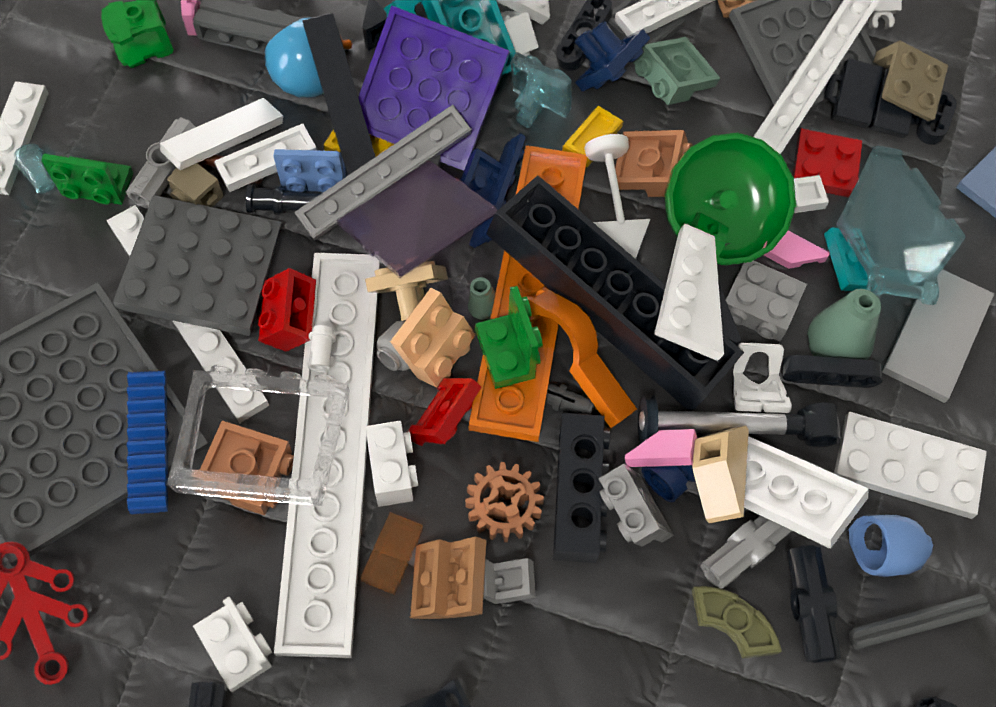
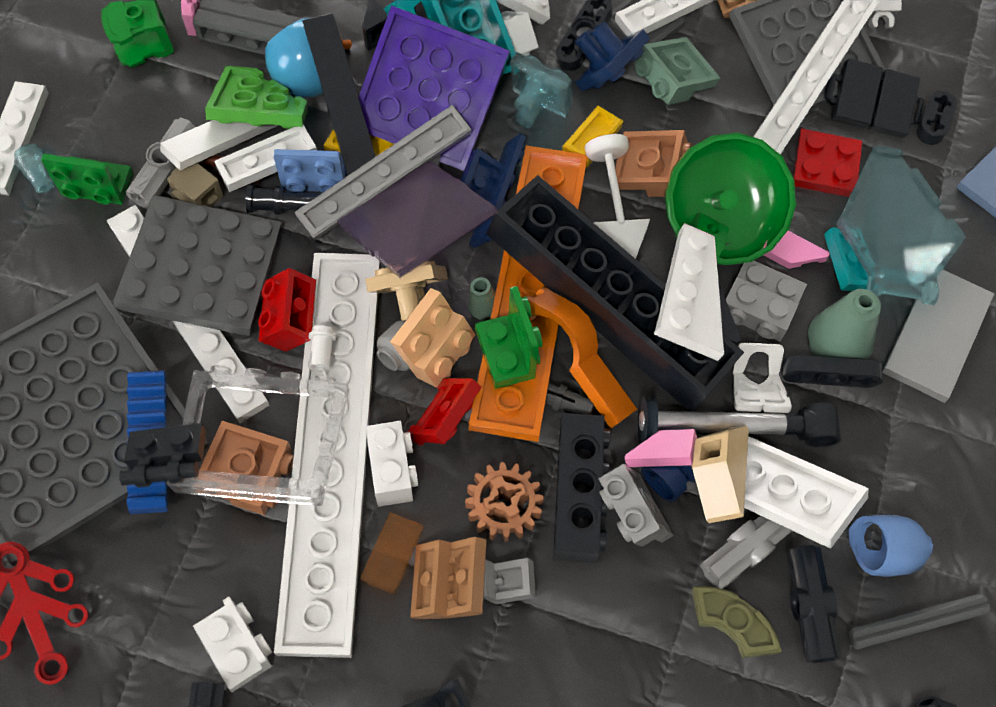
(163, 455): none -> black plate
(251, 99): none -> bright green plate
(810, 194): white tile -> none
(911, 465): white plate -> none
(912, 79): dark tan bracket -> none

